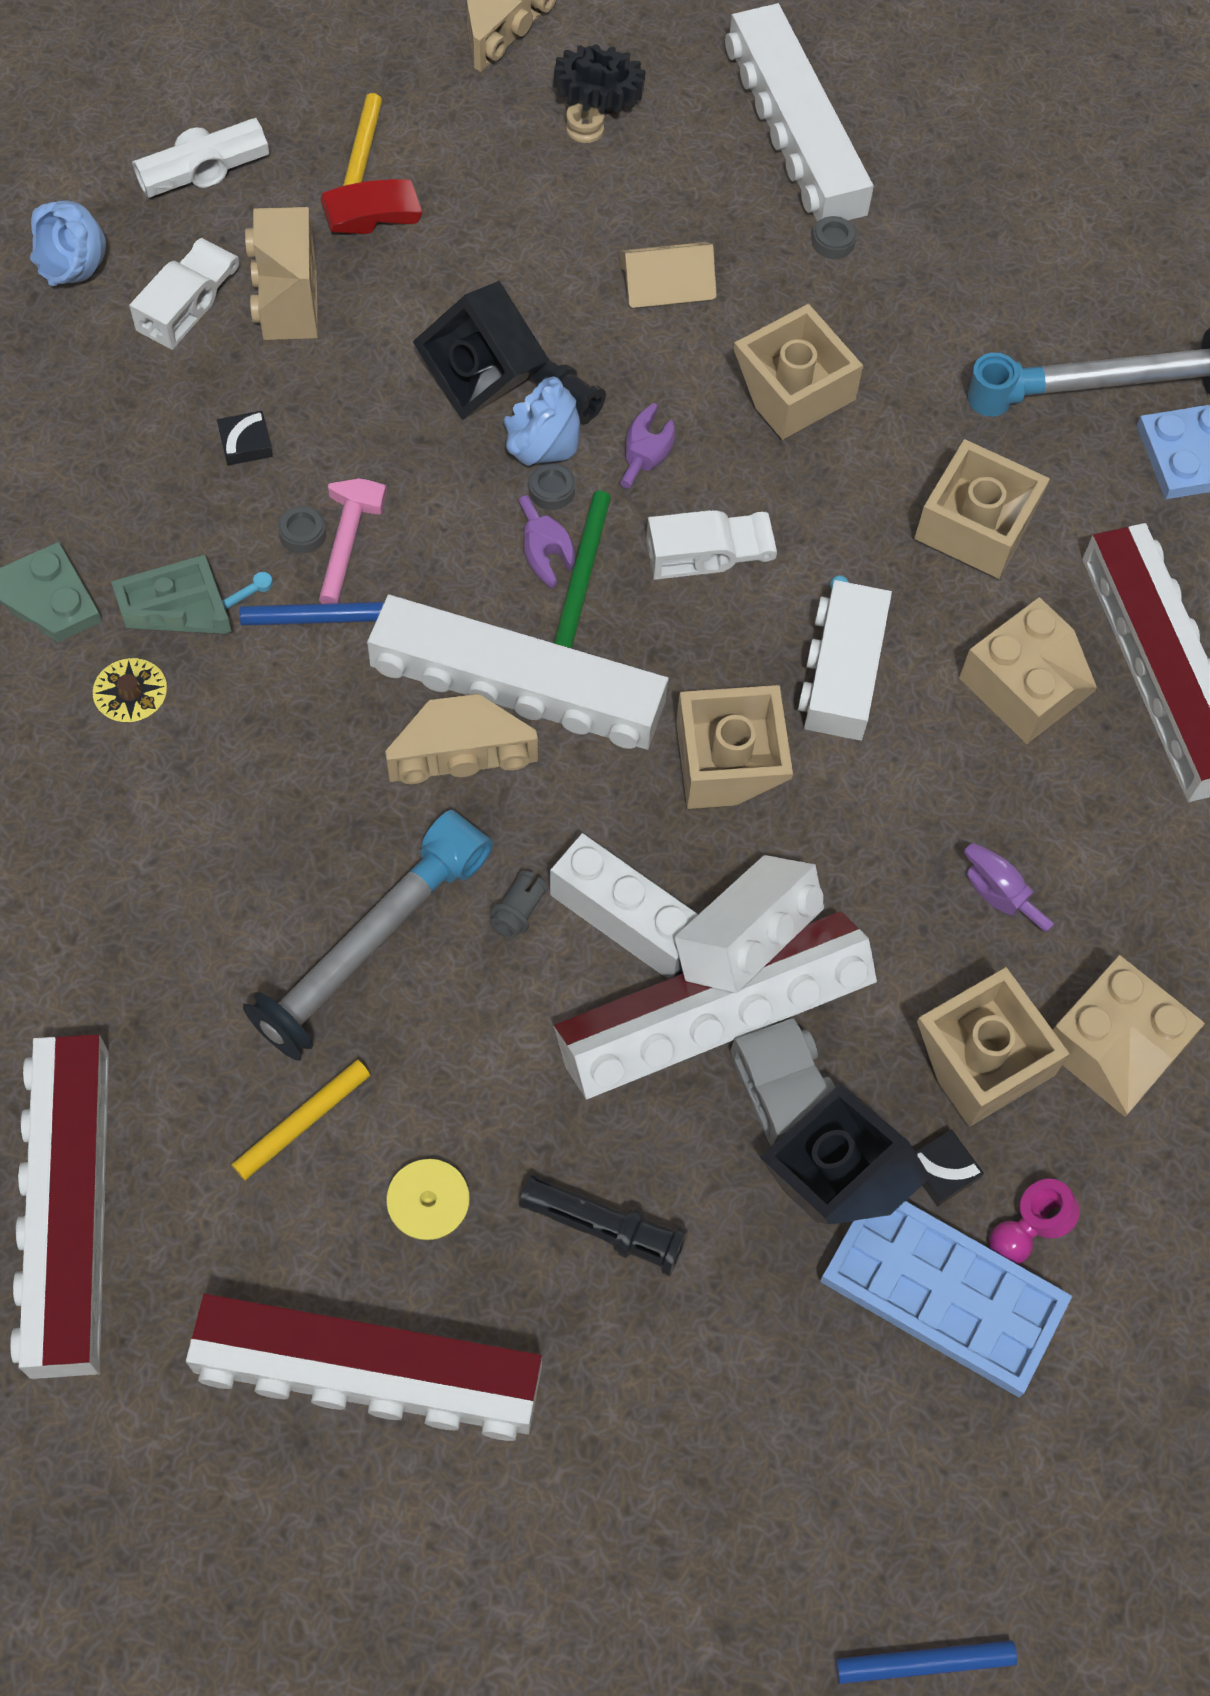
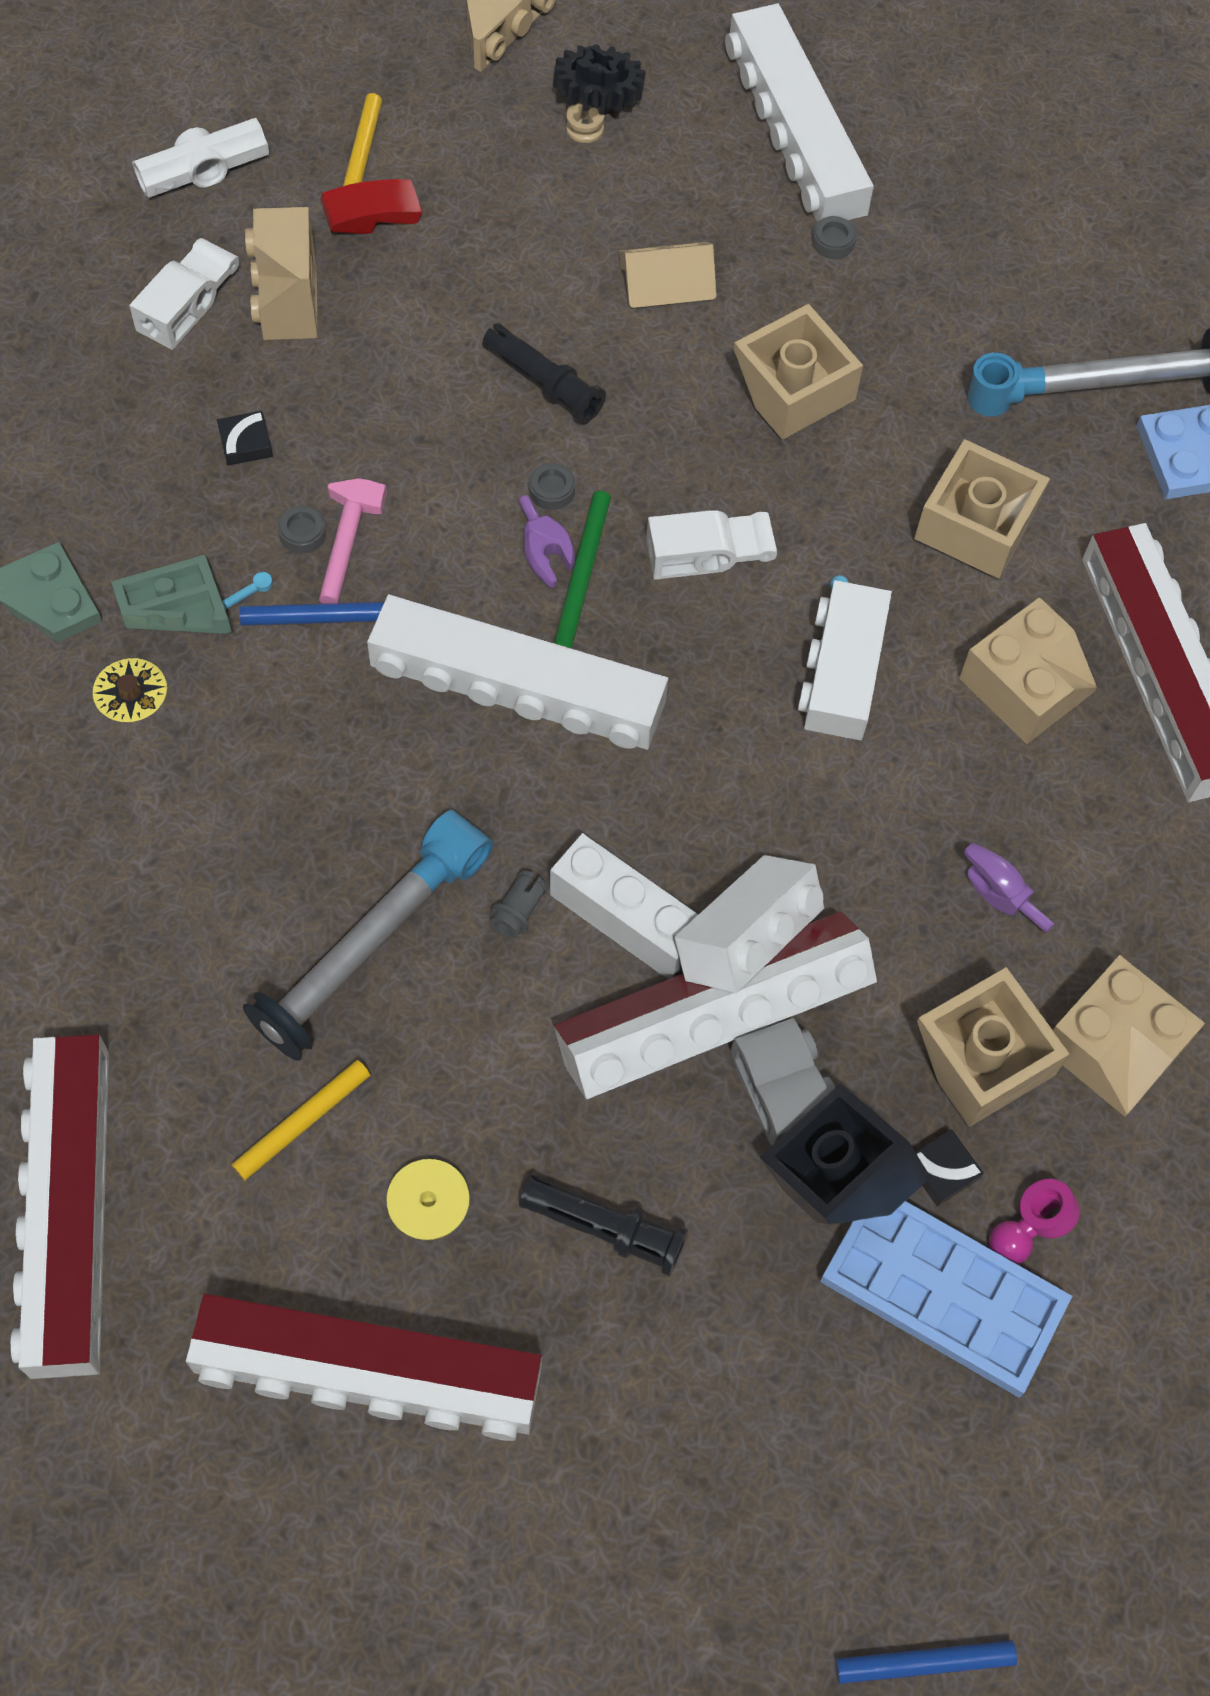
(66, 242): light blue hair -> none
(459, 740): tan slope -> none
(480, 349): black slope -> none
(544, 425): light blue hair -> none
(644, 448): medium lavender hand -> none
(732, 744): tan slope -> none

